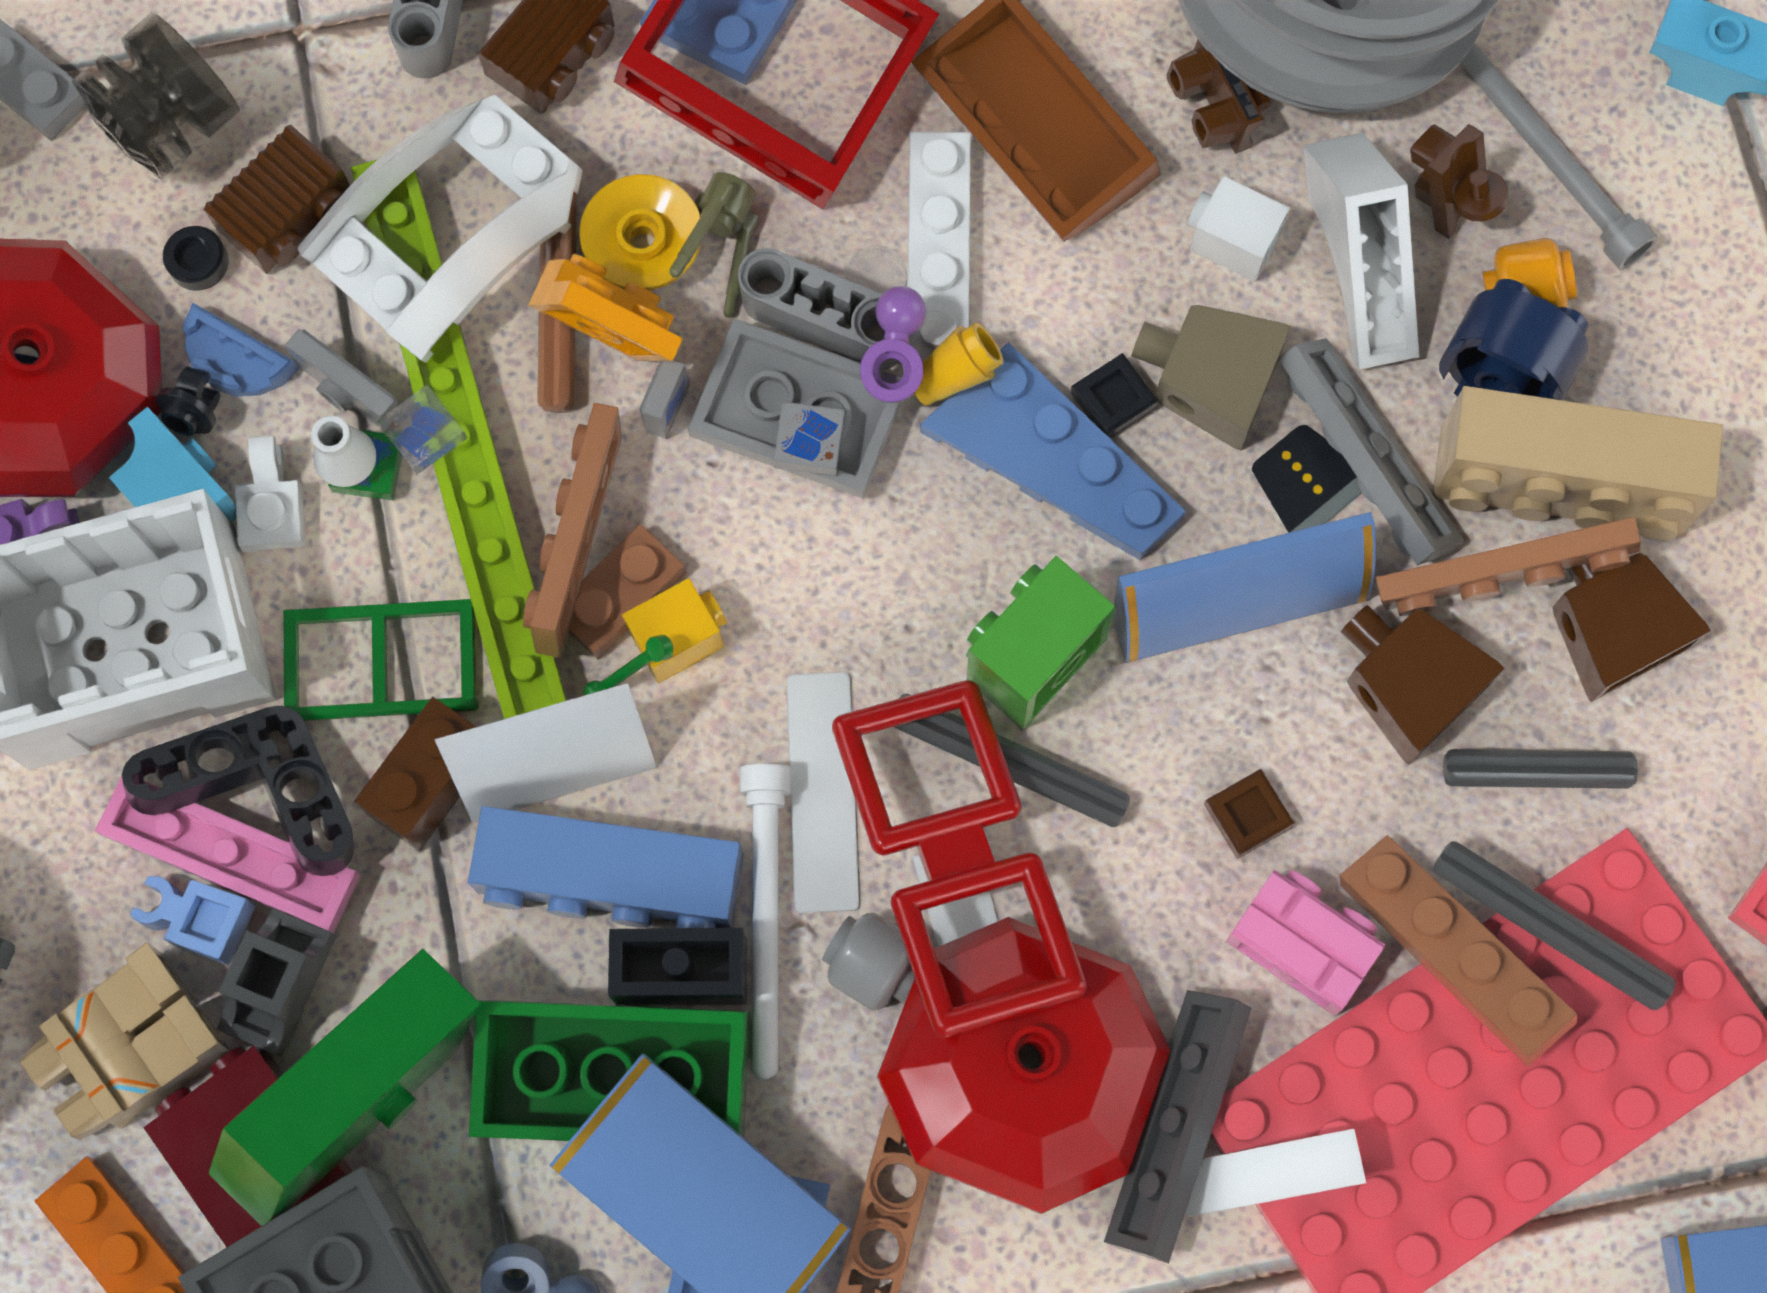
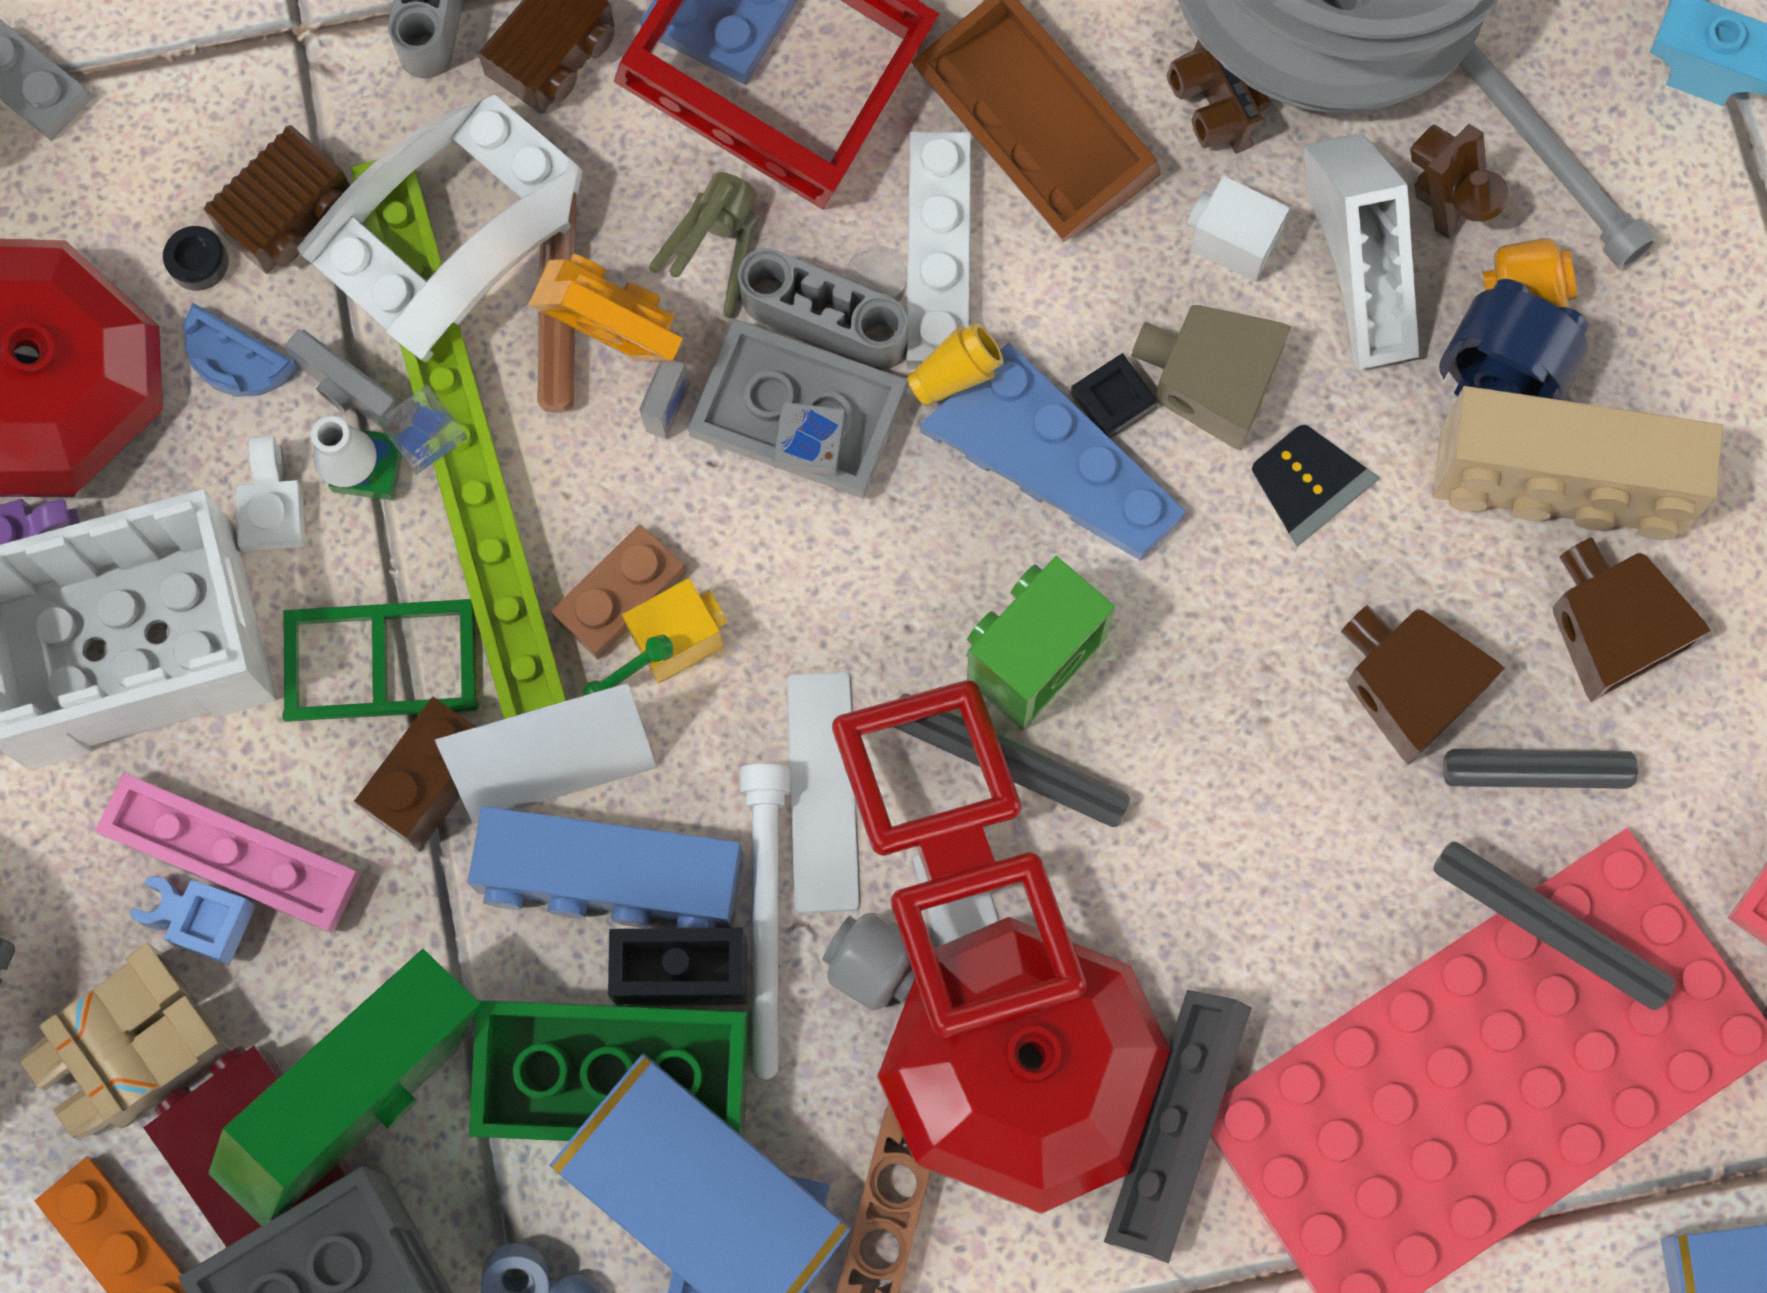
(156, 96): clear smoke wheel -> none
(166, 468): medium azure brick -> none
(189, 405): black plate -> none
(253, 760): black beam -> none
(273, 980): dark grey brick -> none
(567, 552): nougat plate -> none
(633, 208): yellow dish -> none
(899, 314): medium lavender plate -> none
(1245, 587): medium blue slope -> none
(1249, 813): reddish brown tile -> none
(1277, 1172): white sticker -> none
(1307, 940): bright pink brick -> none
(1371, 450): light grey plate -> none
(1458, 950): nougat plate -> none
(1536, 561): nougat plate -> none

